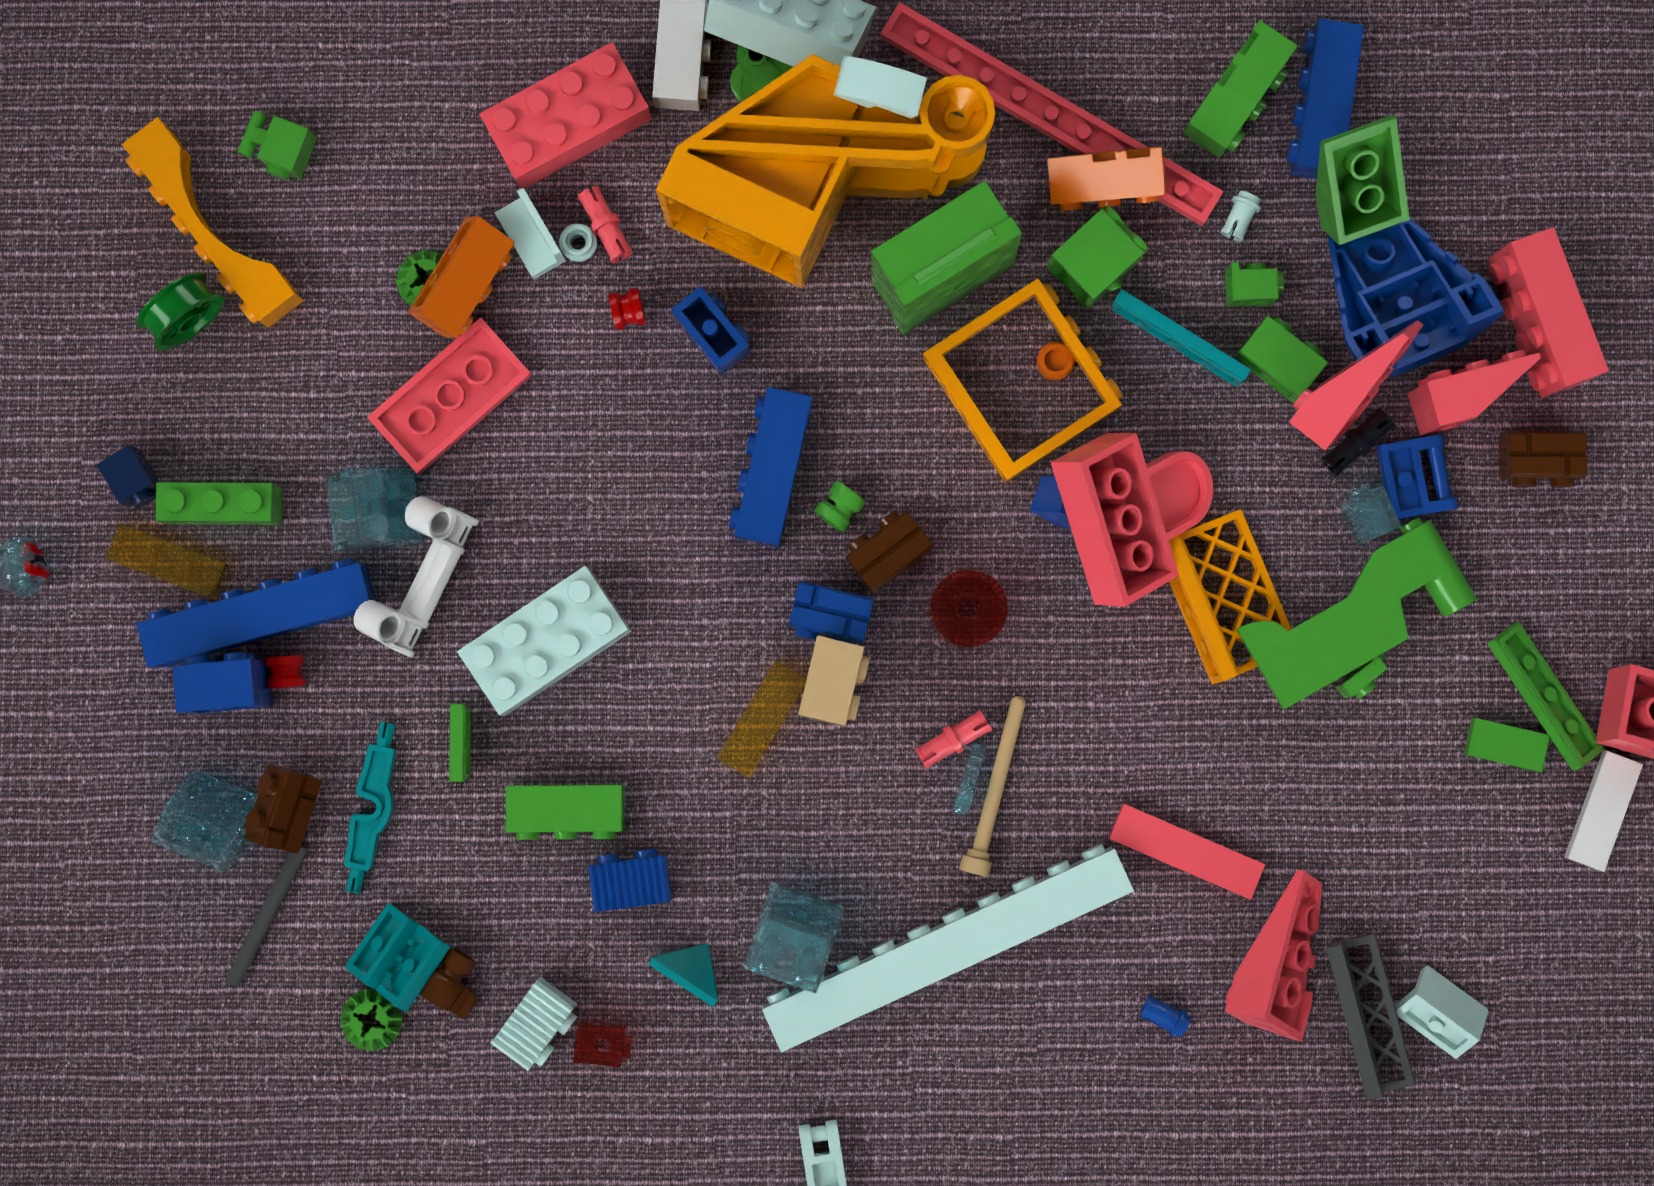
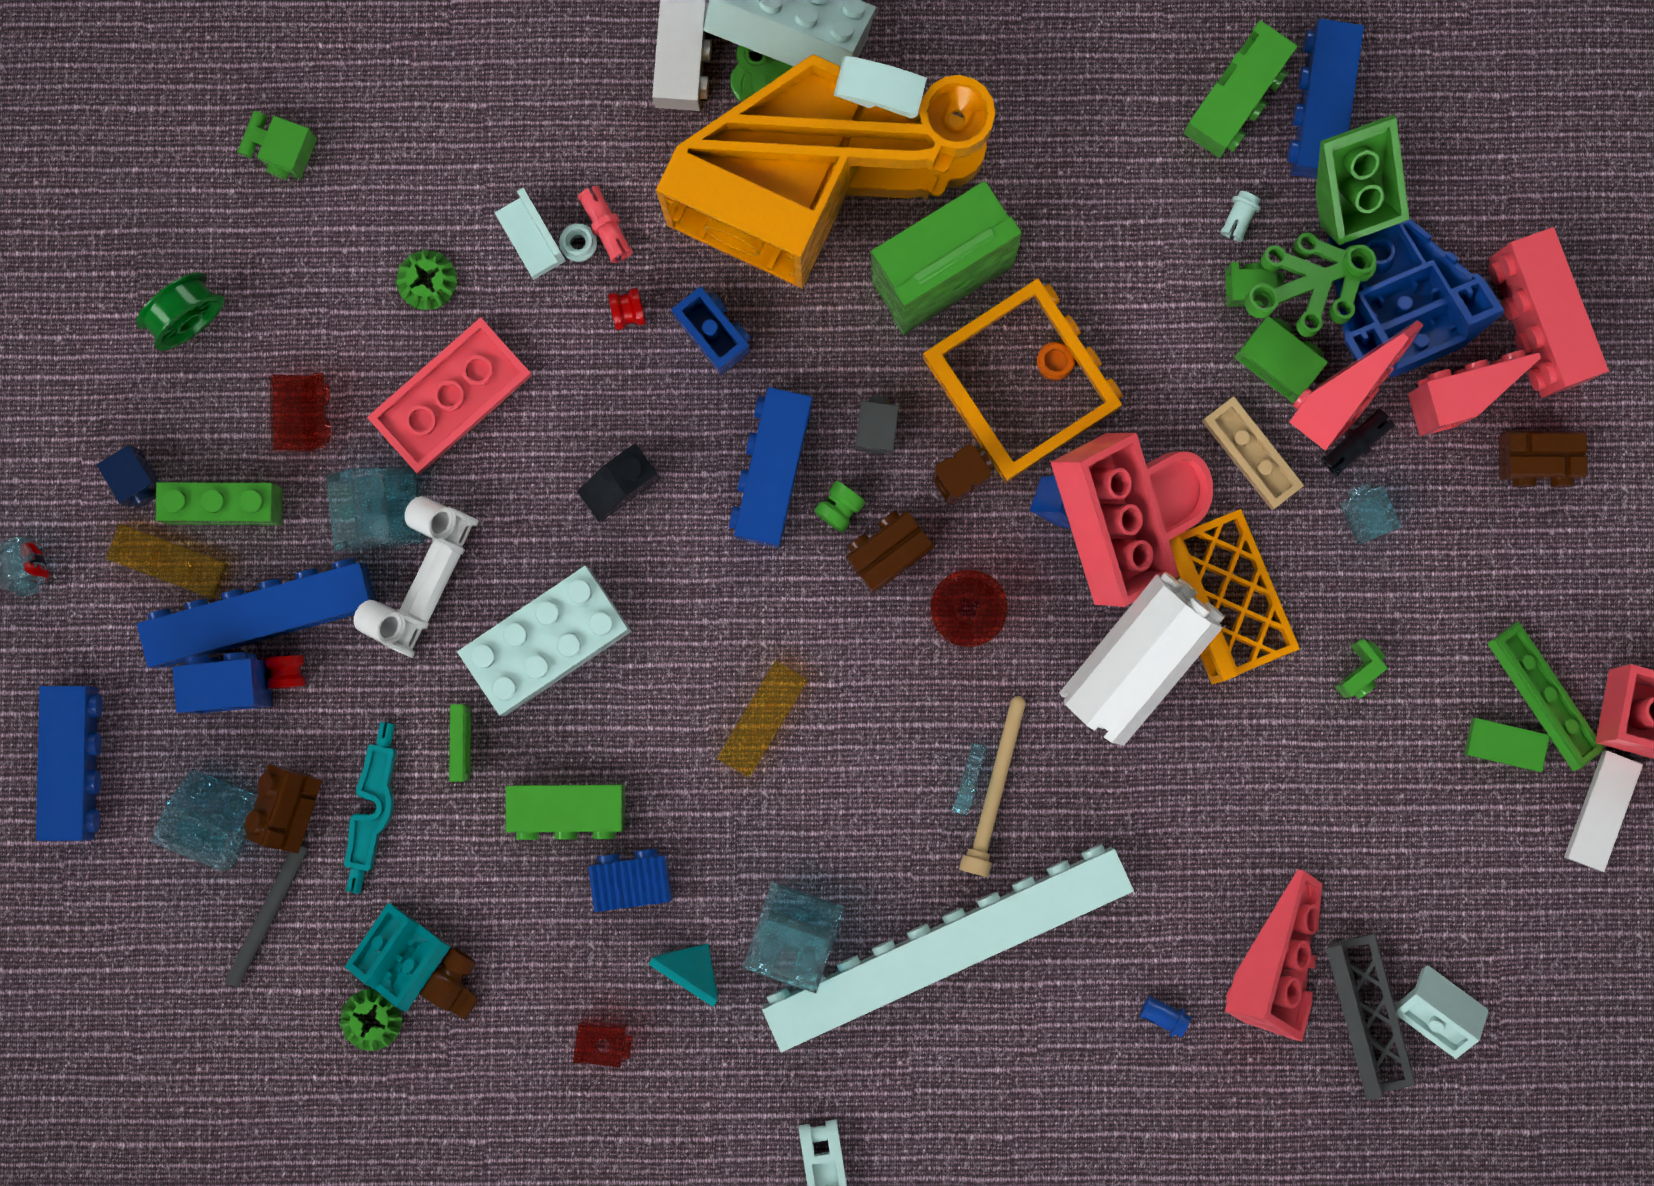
(68, 763): none -> blue brick
(167, 165): light orange arch -> none
(299, 413): none -> clear red bracket
(462, 277): orange brick -> none
(535, 1023): light aqua brick -> none
(566, 116): coral brick -> none
(618, 482): none -> black slope
(830, 613): blue brick -> none
(832, 681): tan piece -> none
(877, 426): none -> dark grey brick
(953, 739): coral pin -> none
(962, 473): none -> reddish brown brick
(1037, 104): coral plate -> none
(1097, 257): bright green piece -> none
(1107, 177): orange wedge -> none
(1142, 658): none -> white brick
(1179, 338): teal tile -> none
(1186, 851): coral tile -> none
(1252, 453): none -> tan plate
(1313, 279): none -> bright green plant
(1364, 622): bright green door -> none
(1405, 479): blue plate -> none

